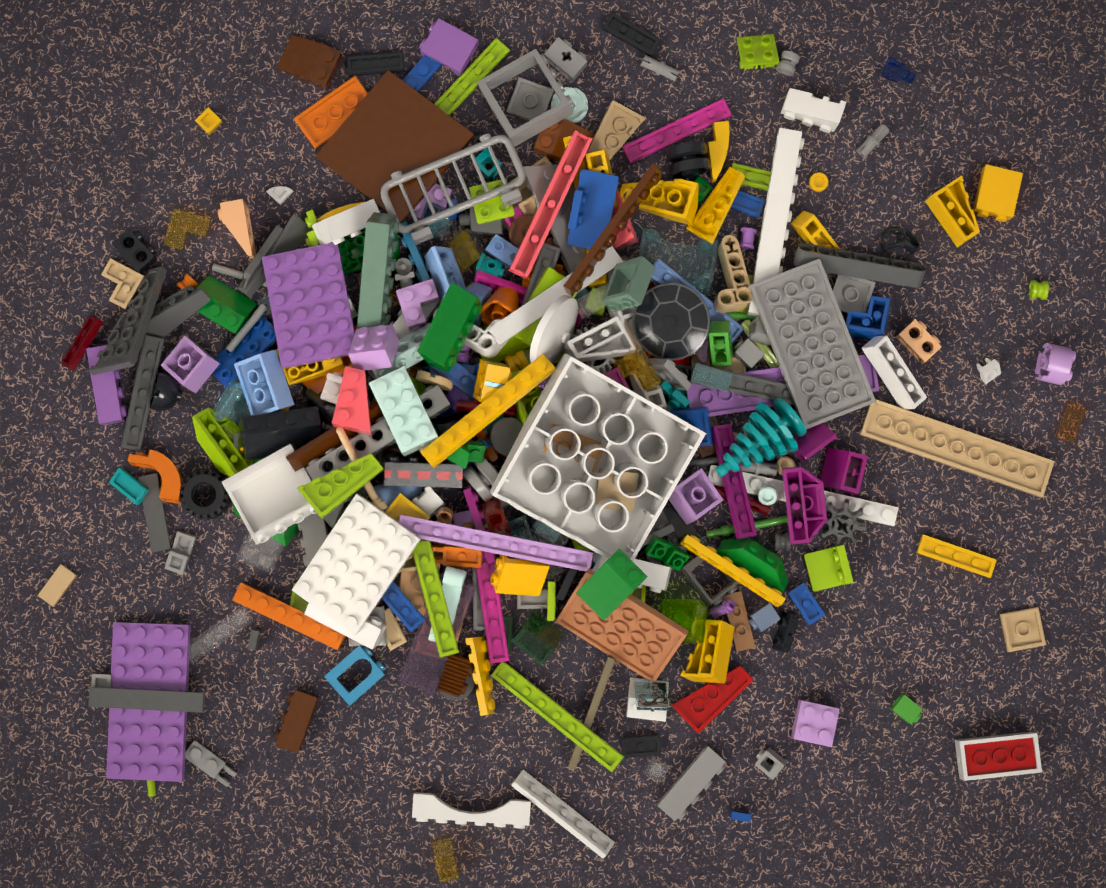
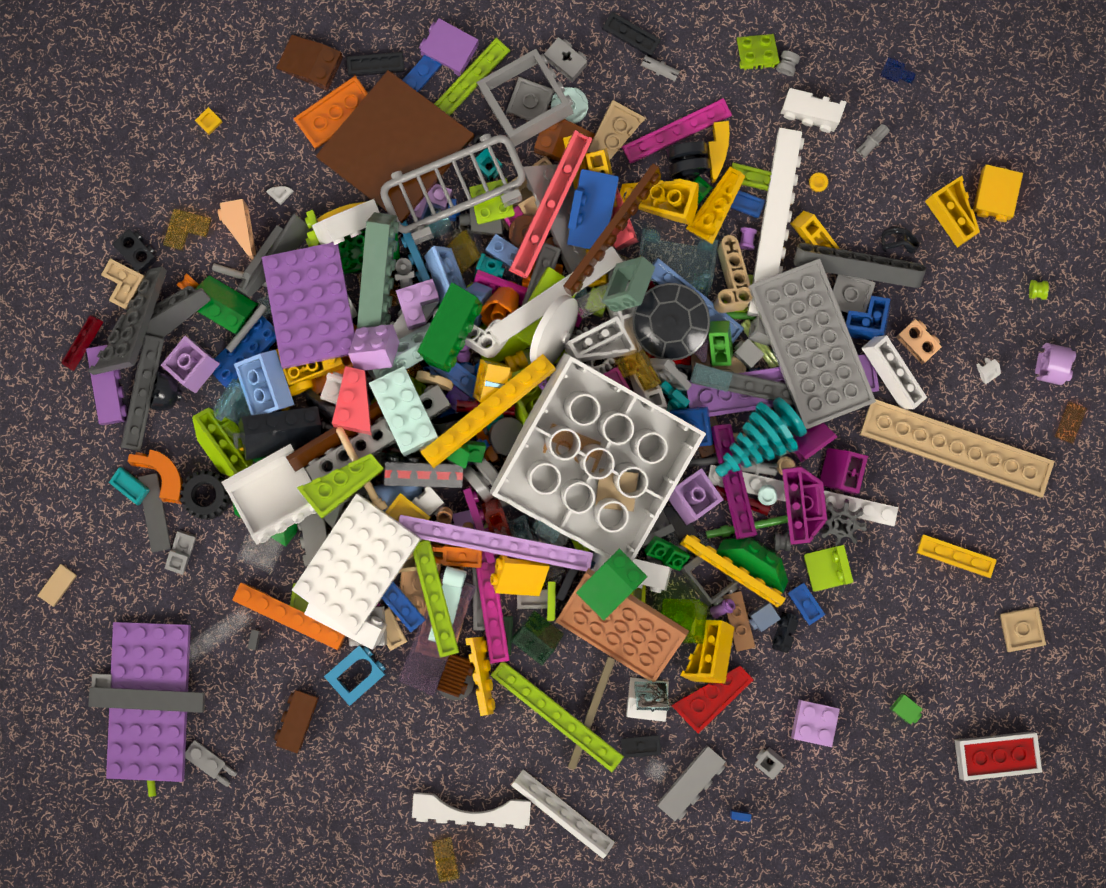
(300, 387): none -> yellow tile

